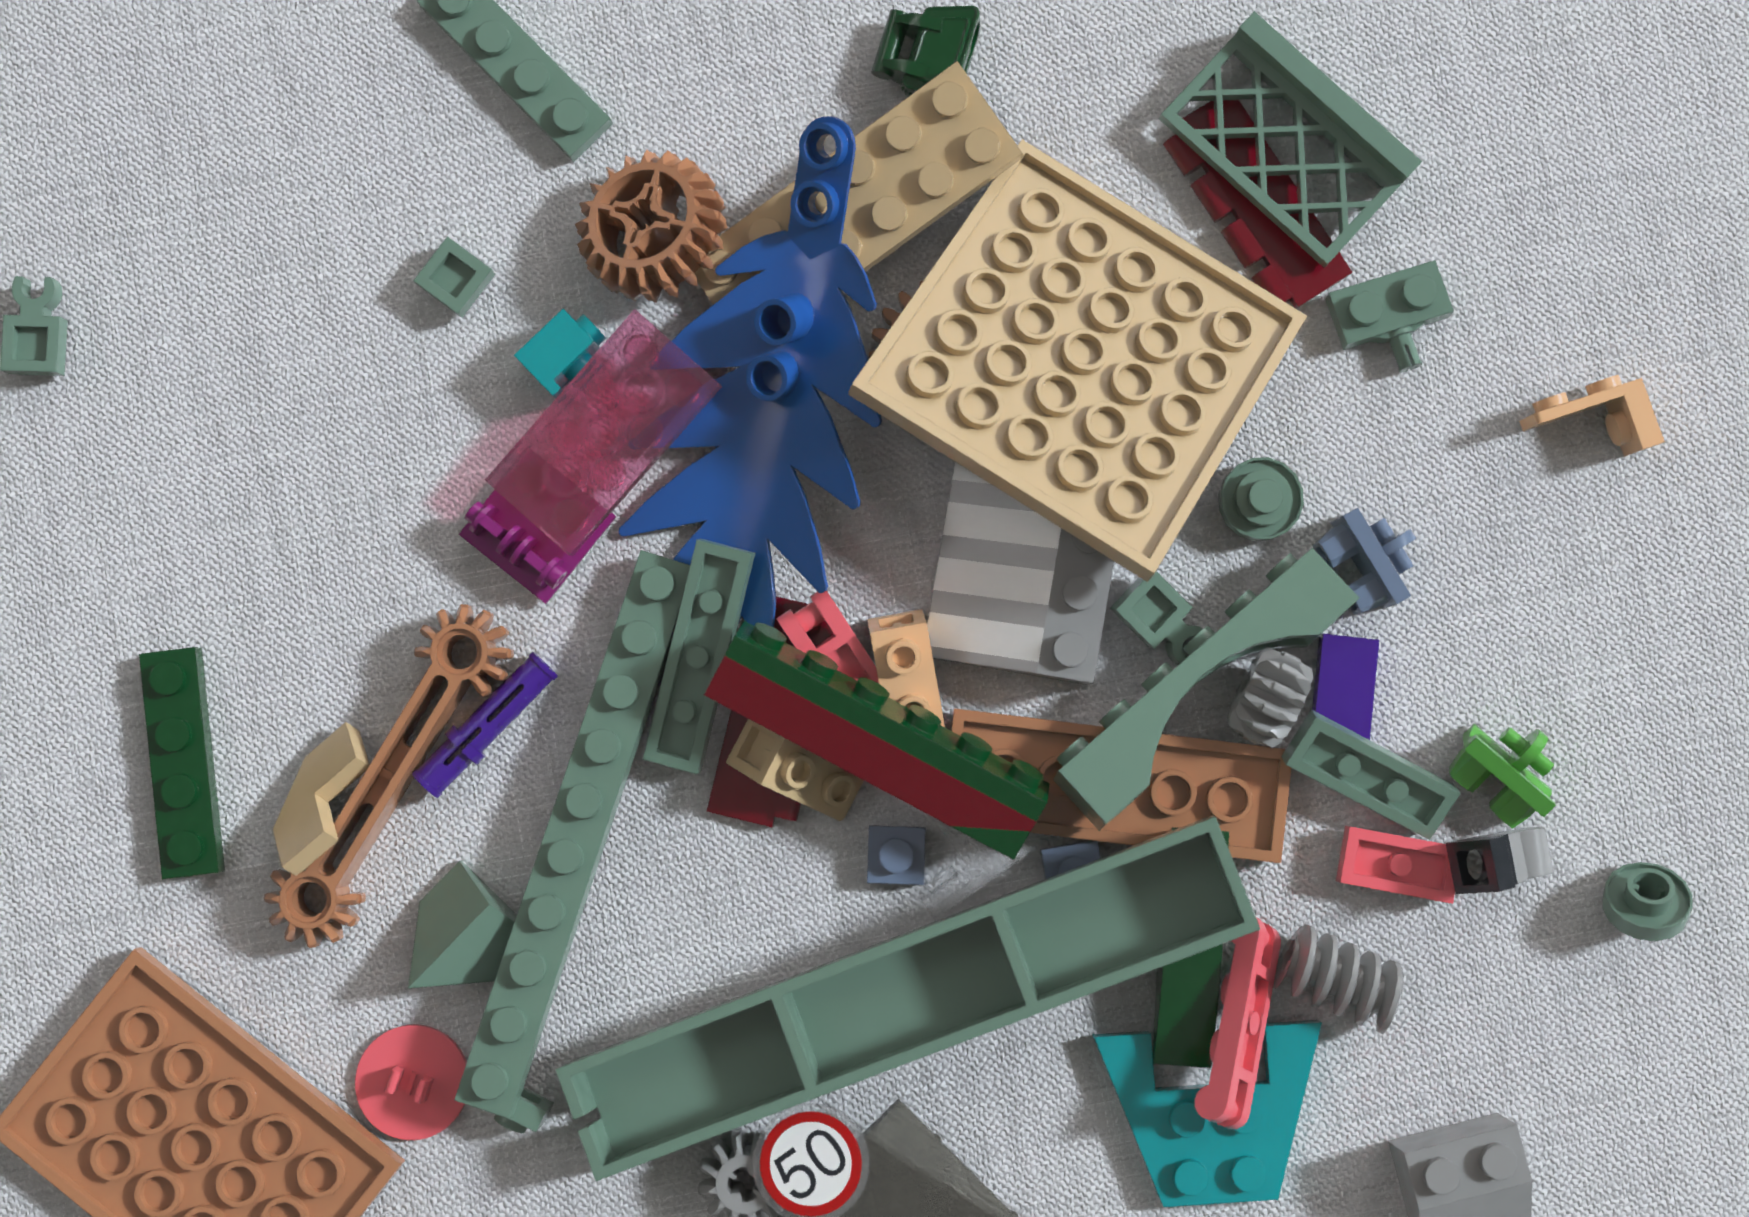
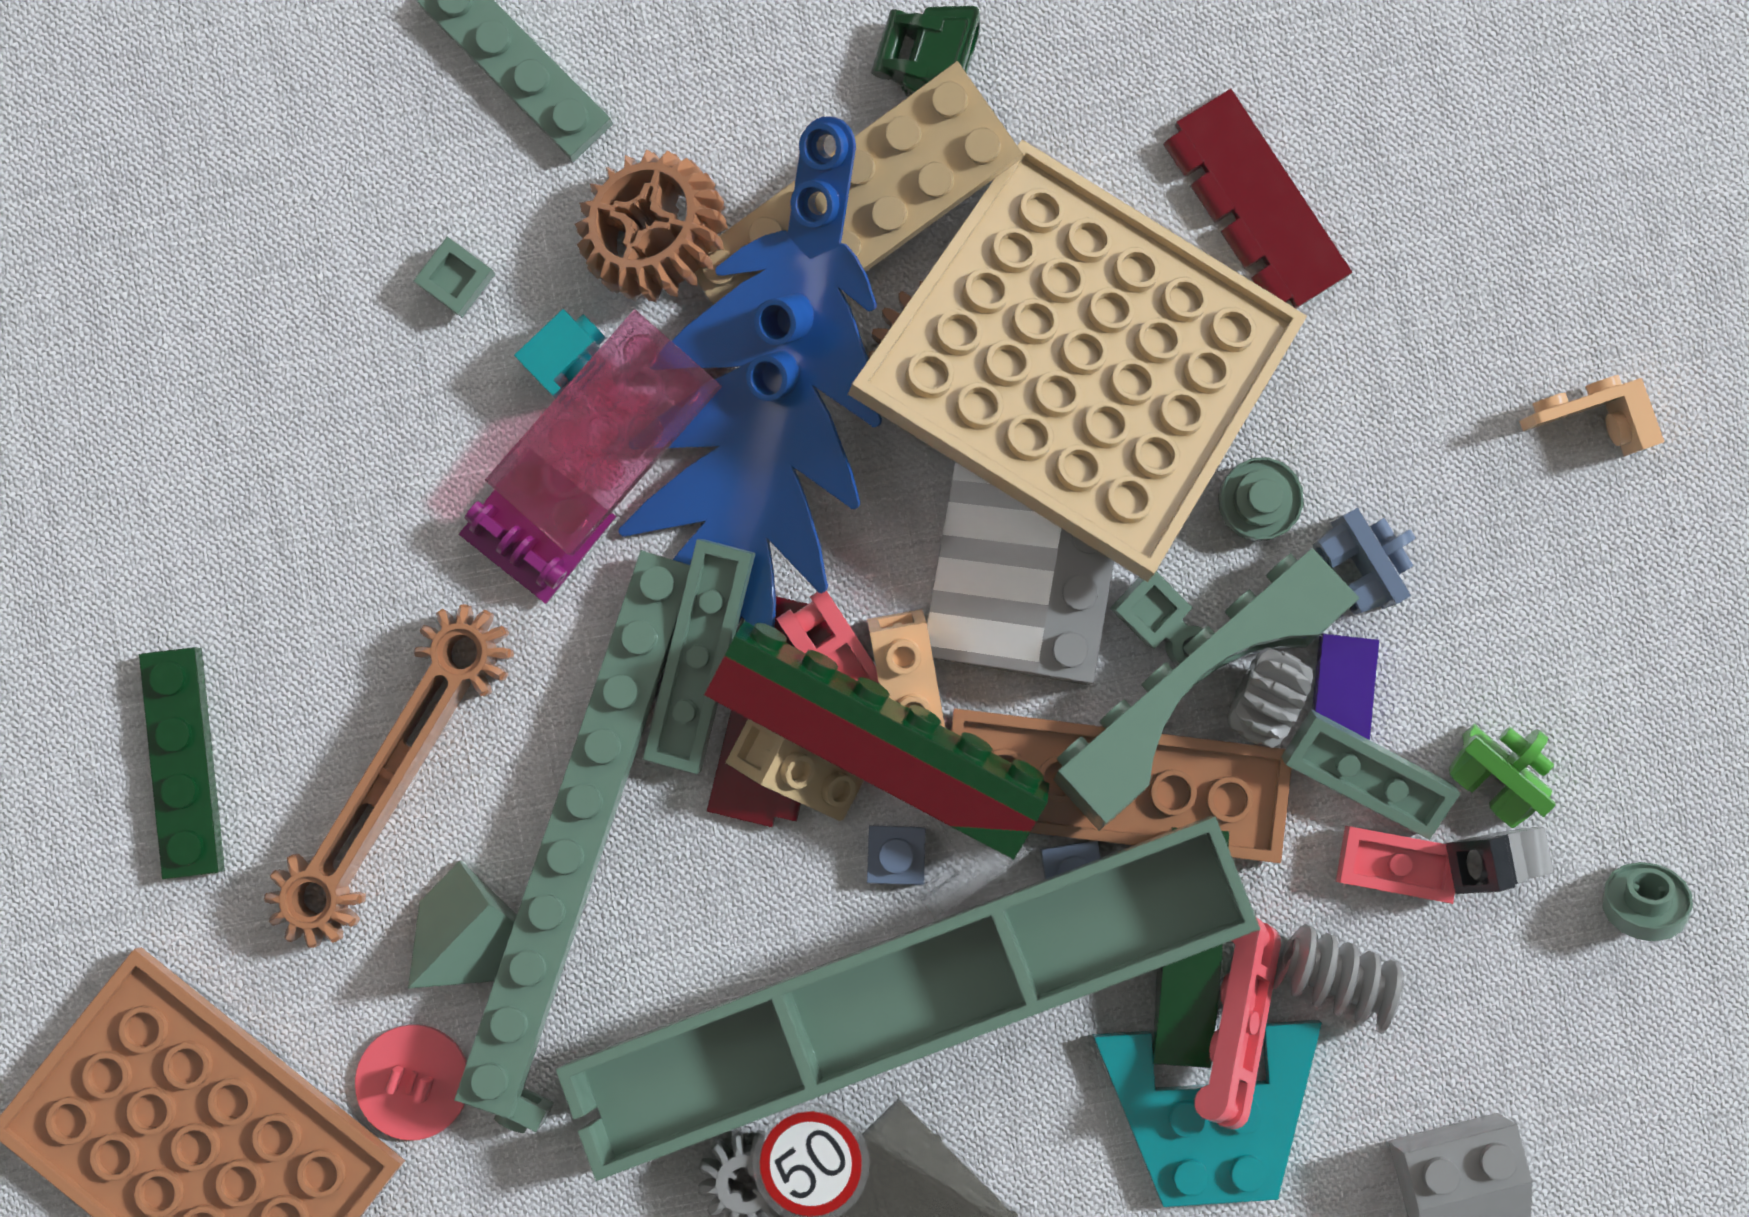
(34, 339): sand green plate -> none
(305, 821): tan tile -> none
(436, 773): dark purple pin -> none
(1322, 105): sand green fence -> none
(1391, 310): sand green plate -> none

